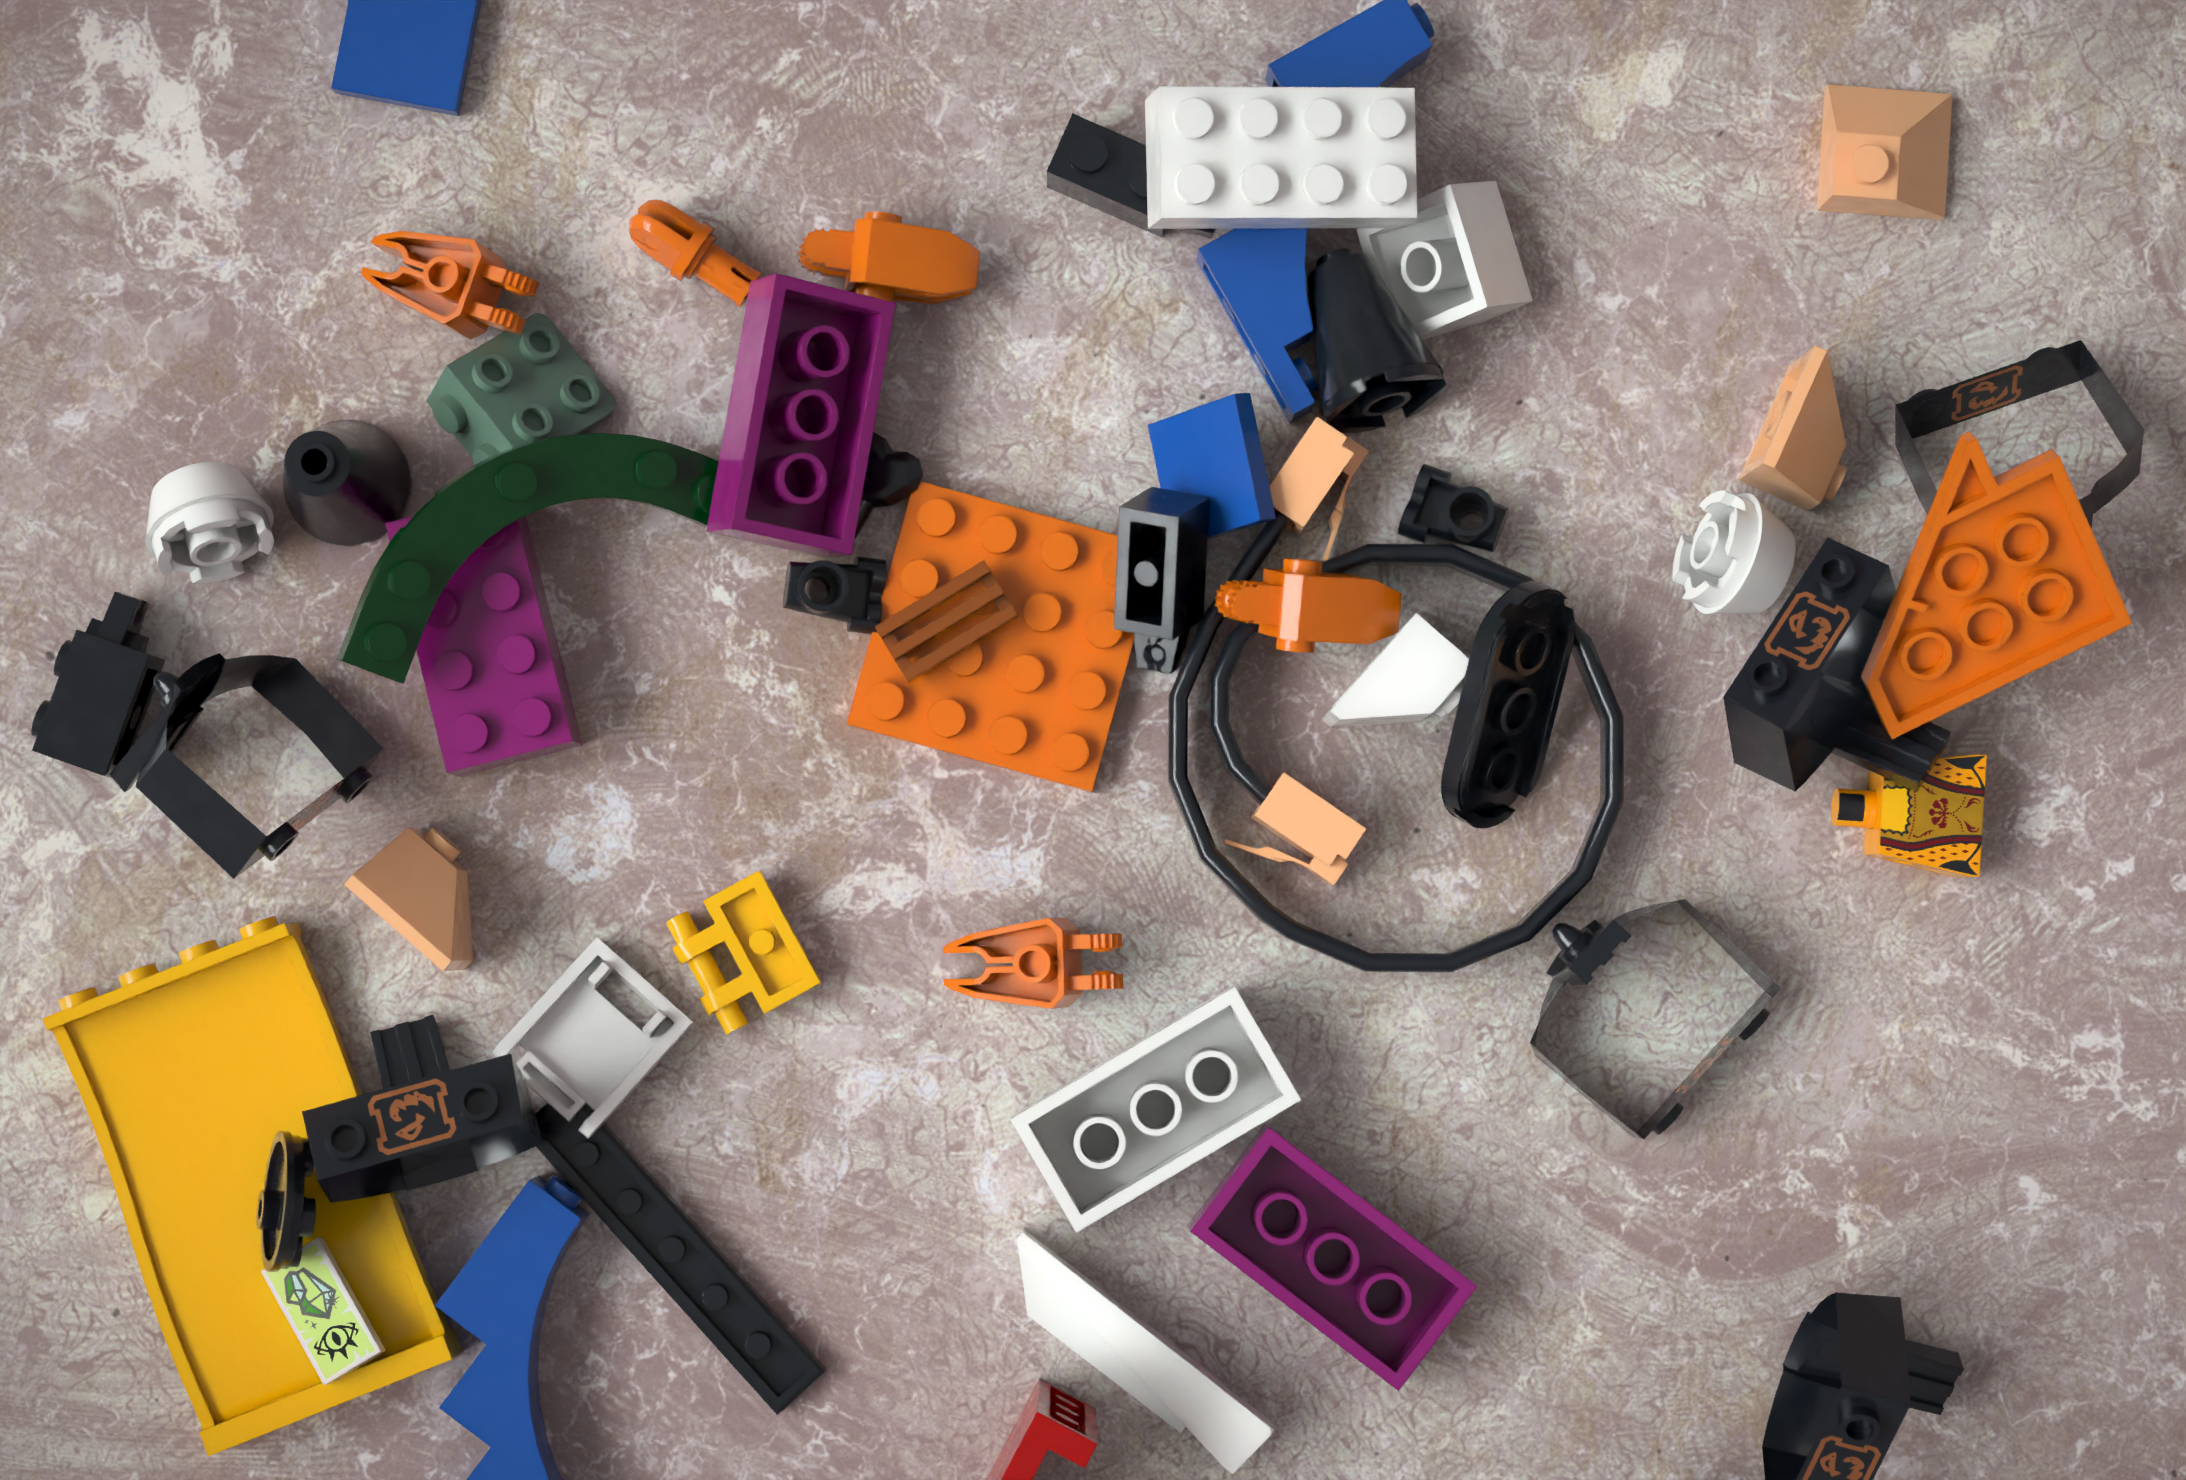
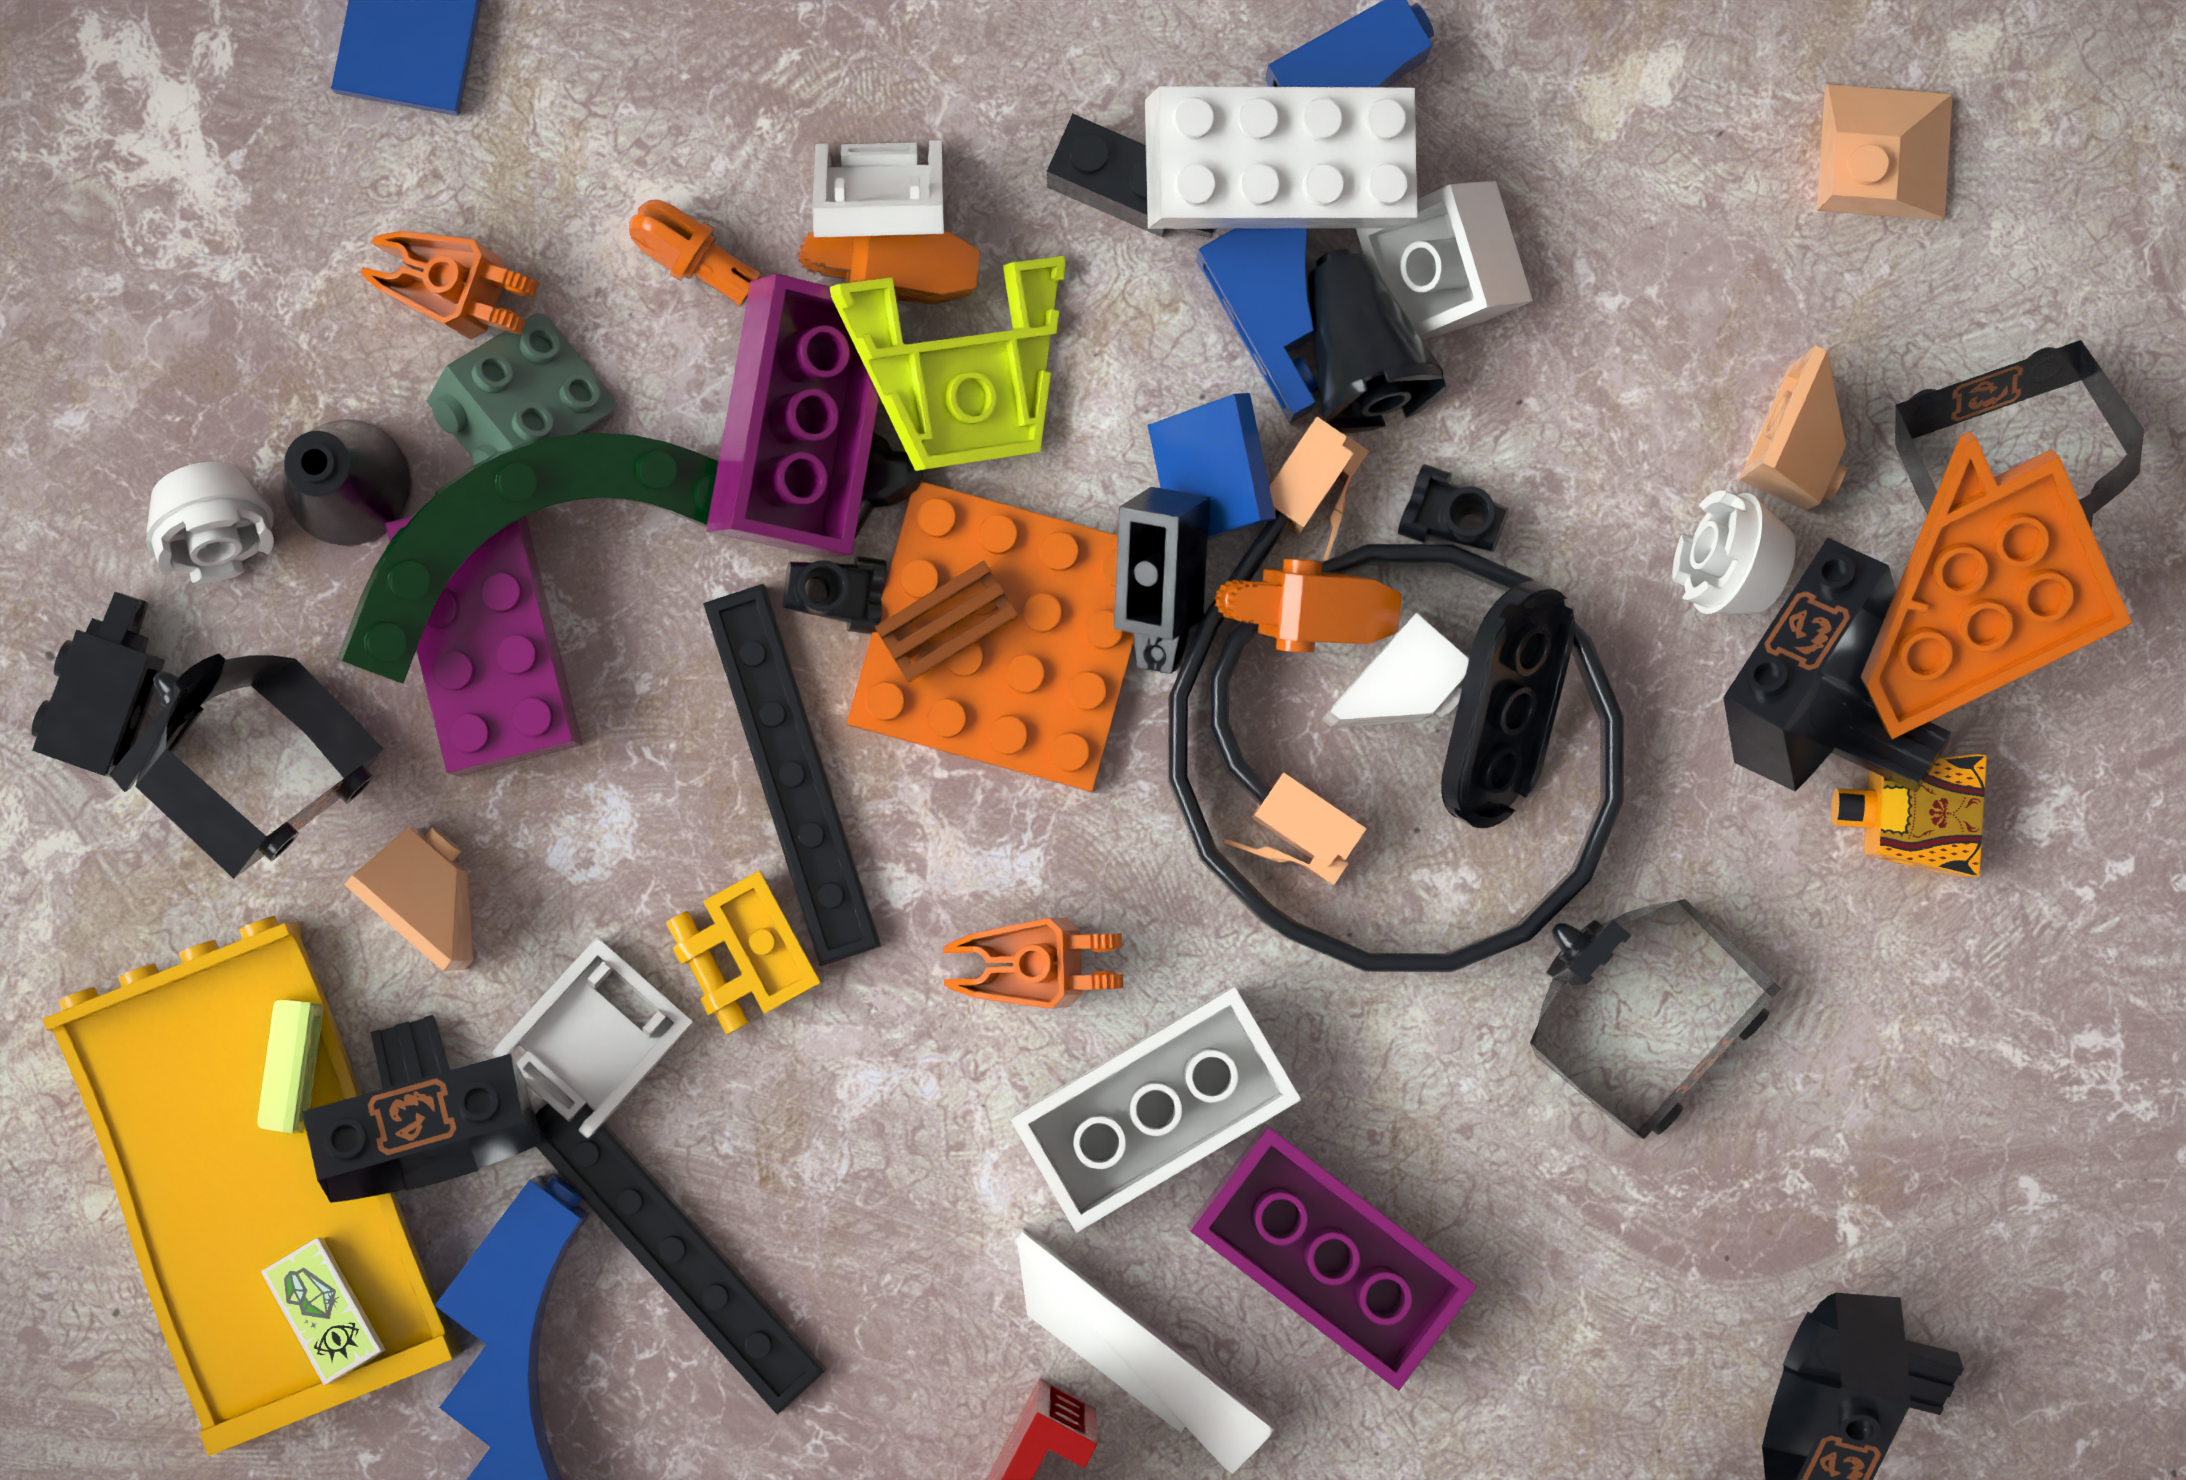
(281, 1208): black piece -> none
(290, 1065): none -> yellowish green slope
(792, 775): none -> black tile
(878, 191): none -> white container
(967, 393): none -> neon yellow wing

